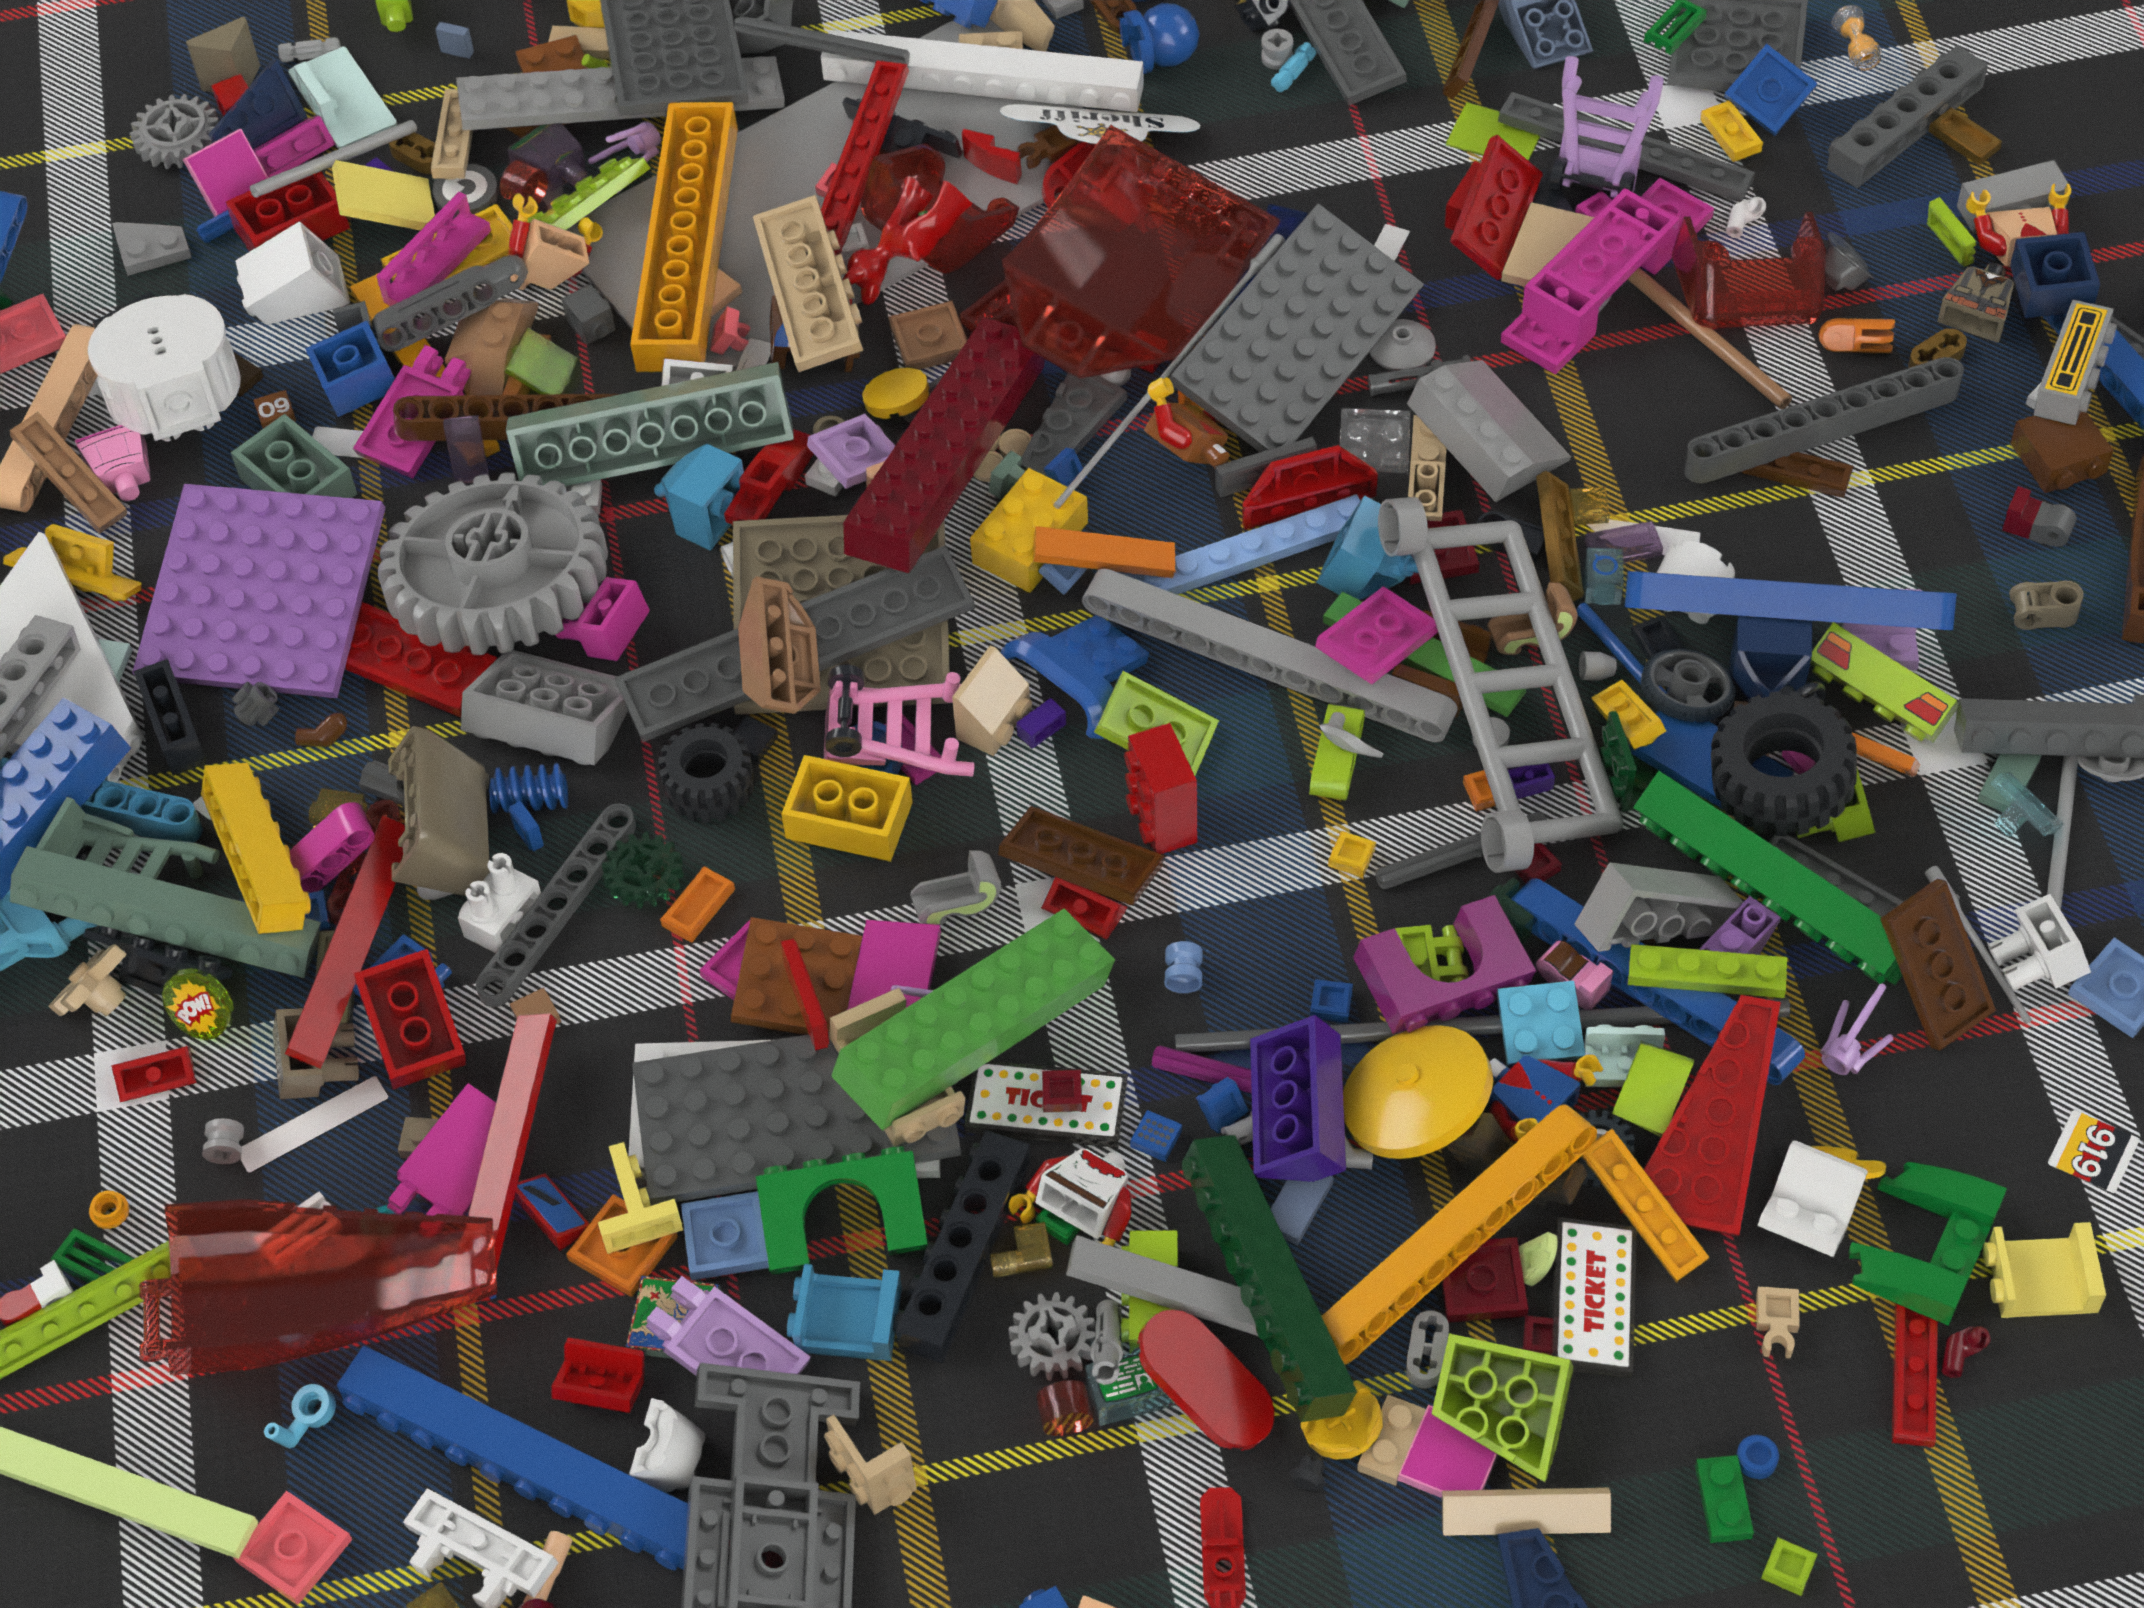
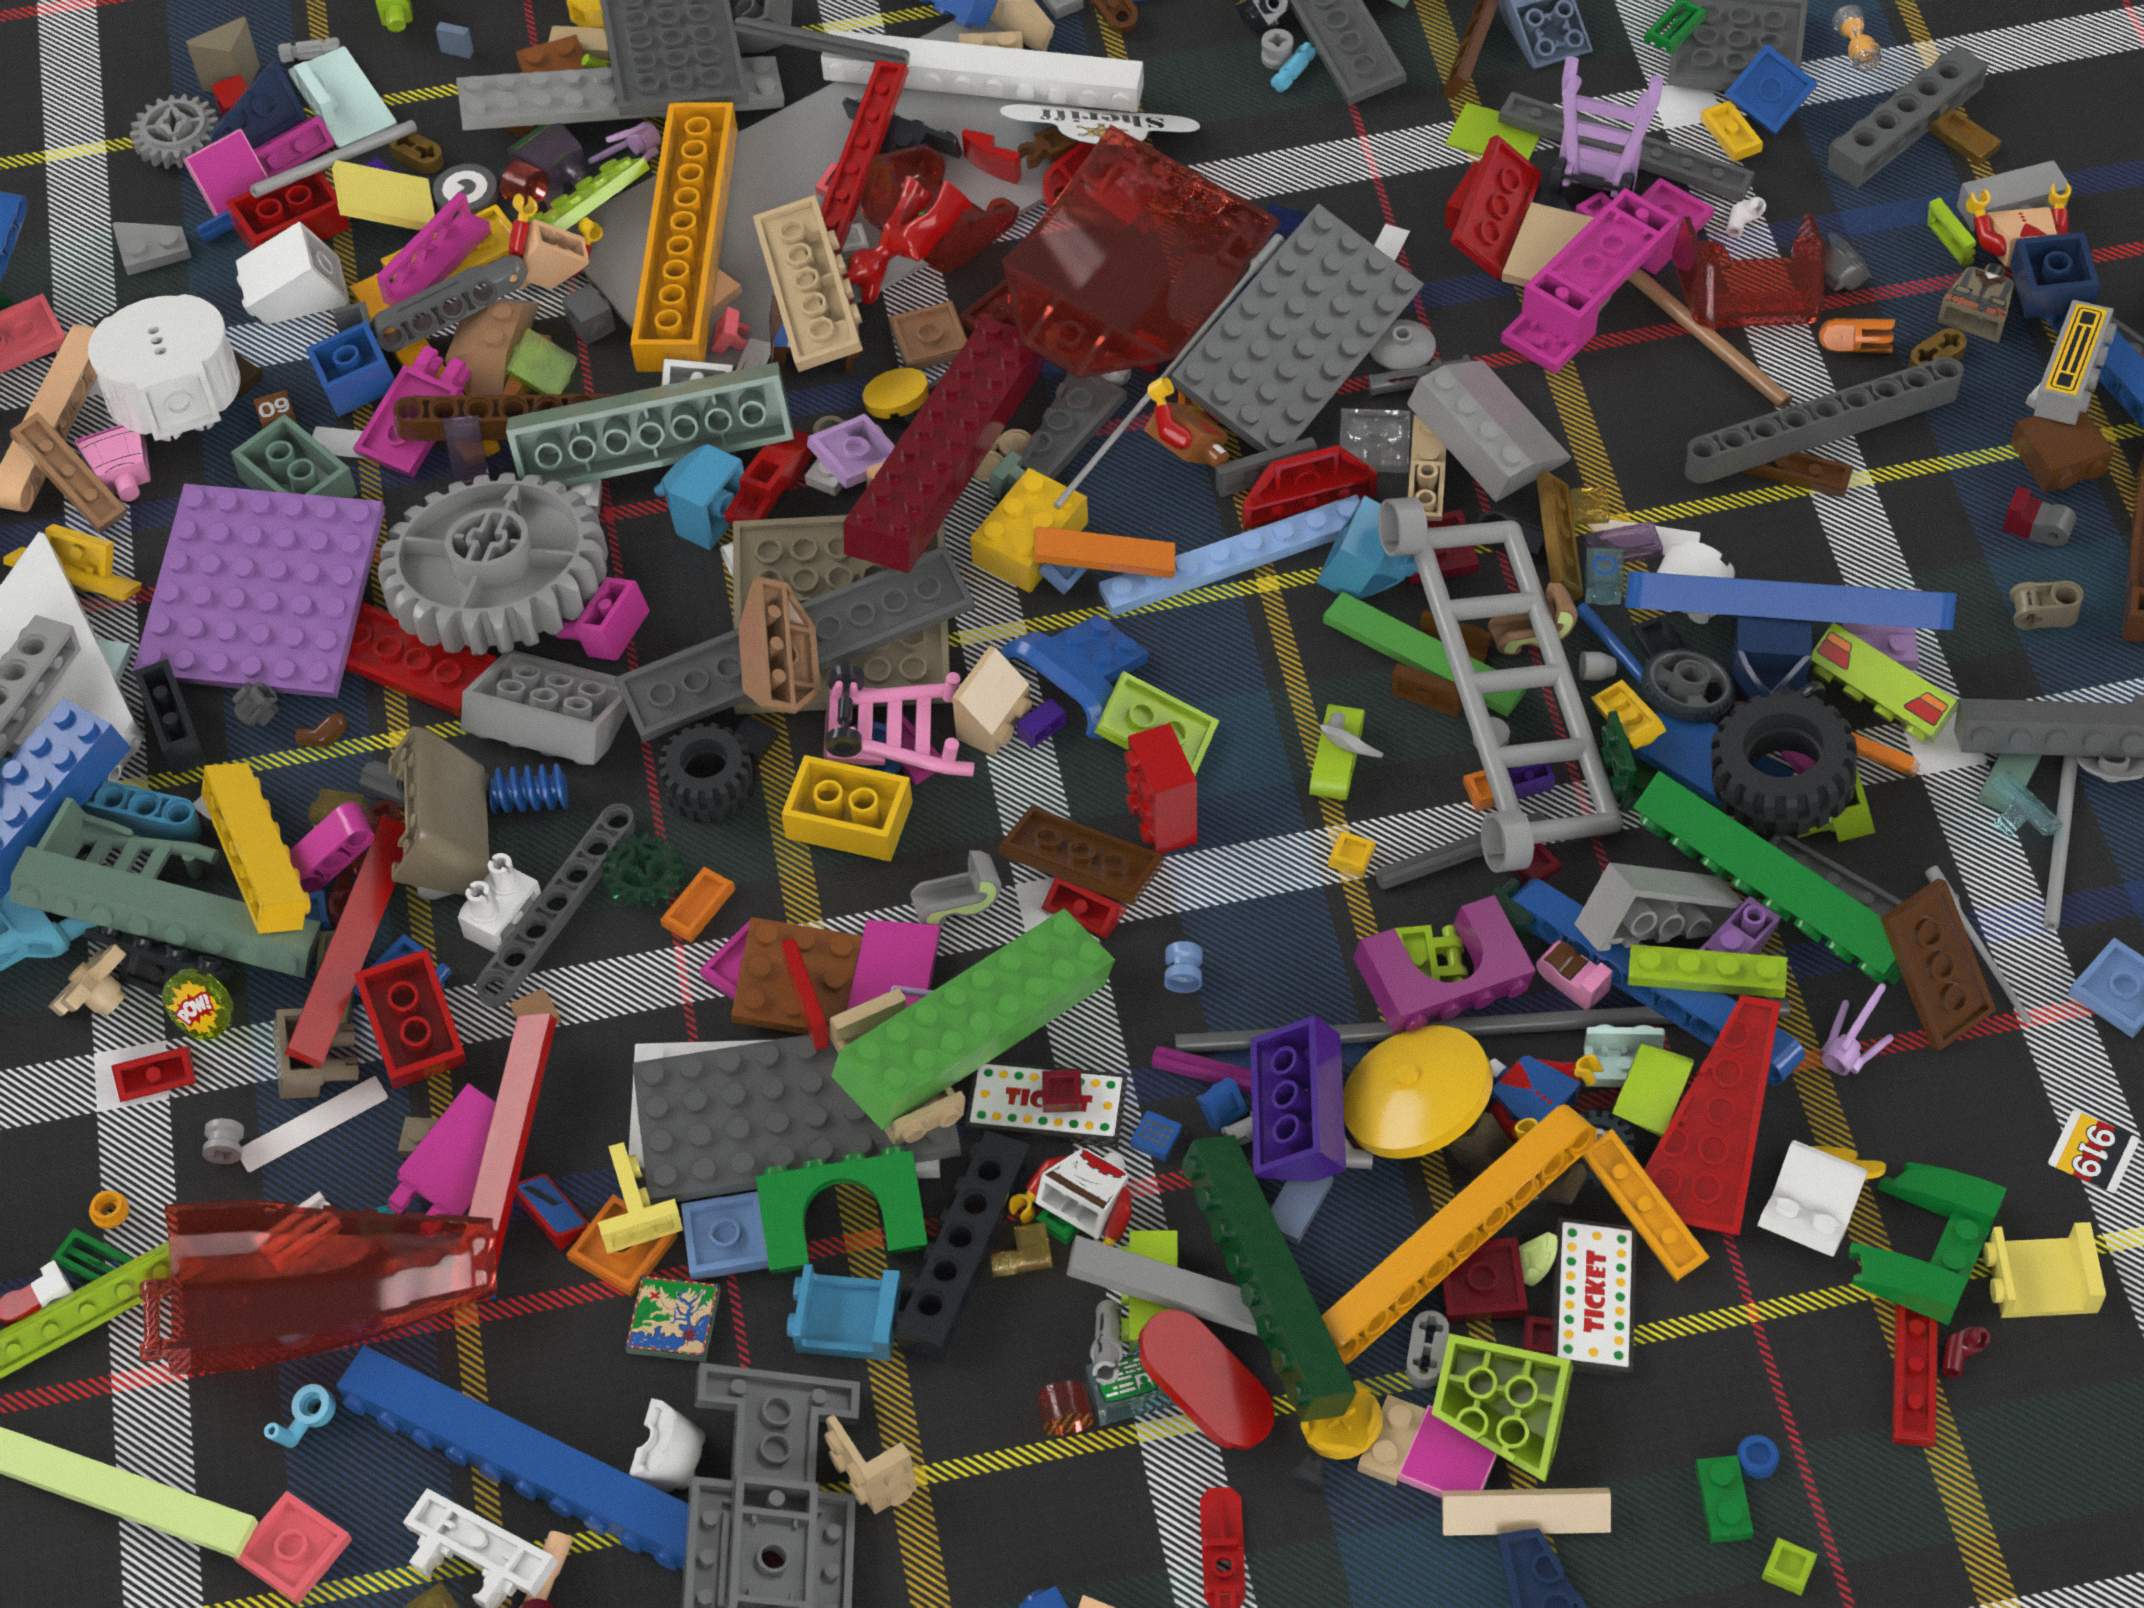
(452, 141): tan plate -> none
(526, 826): blue tile -> none
(599, 1375): red bracket -> none
(722, 1334): lavender tile -> none
(1037, 1346): light grey gear -> none
(1064, 467): blue tile -> none
(1161, 36): blue tile -> none
(1267, 654): light grey beam -> none
(1331, 1000): blue tile -> none
(1377, 635): dark pink plate -> none
(1541, 1022): medium azure plate -> none
(1779, 1315): tan plate -> none
(2050, 940): white brick -> none

